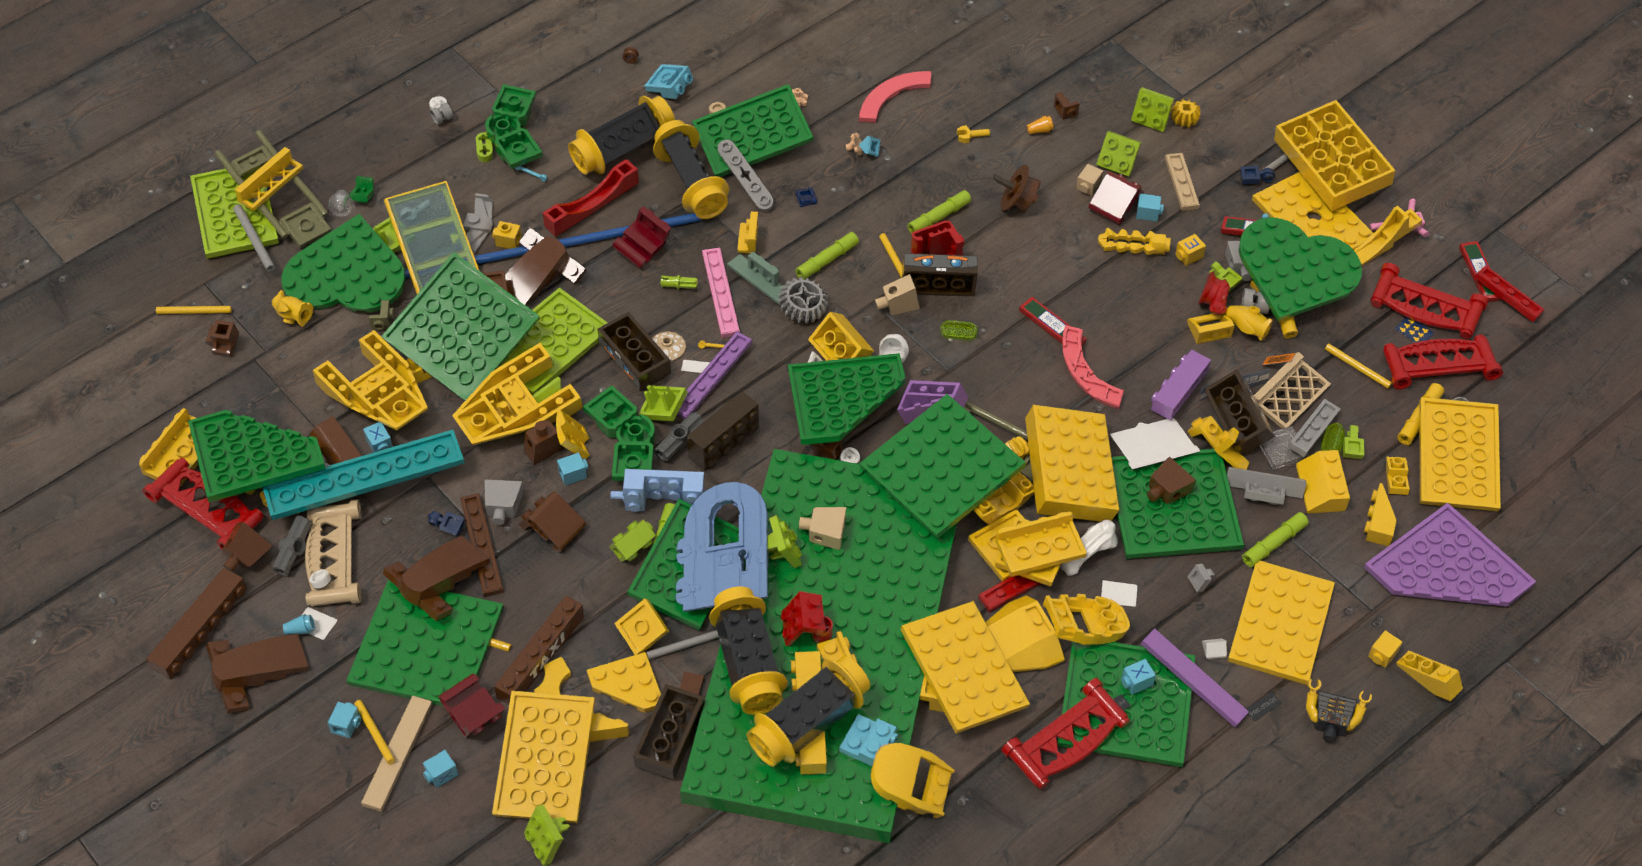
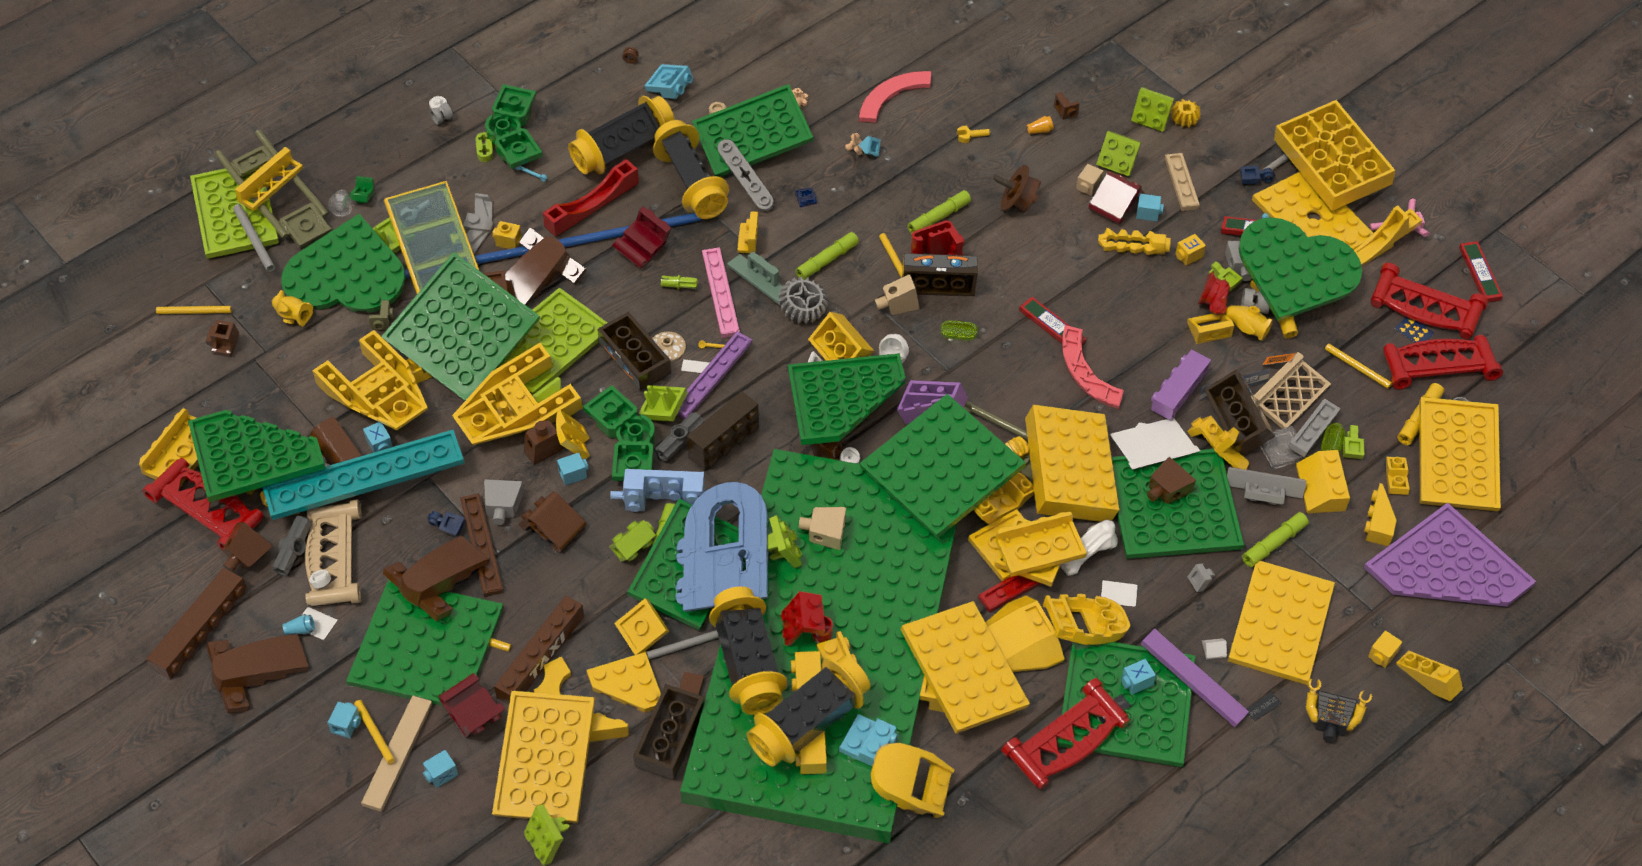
(1509, 293): red tile -> none

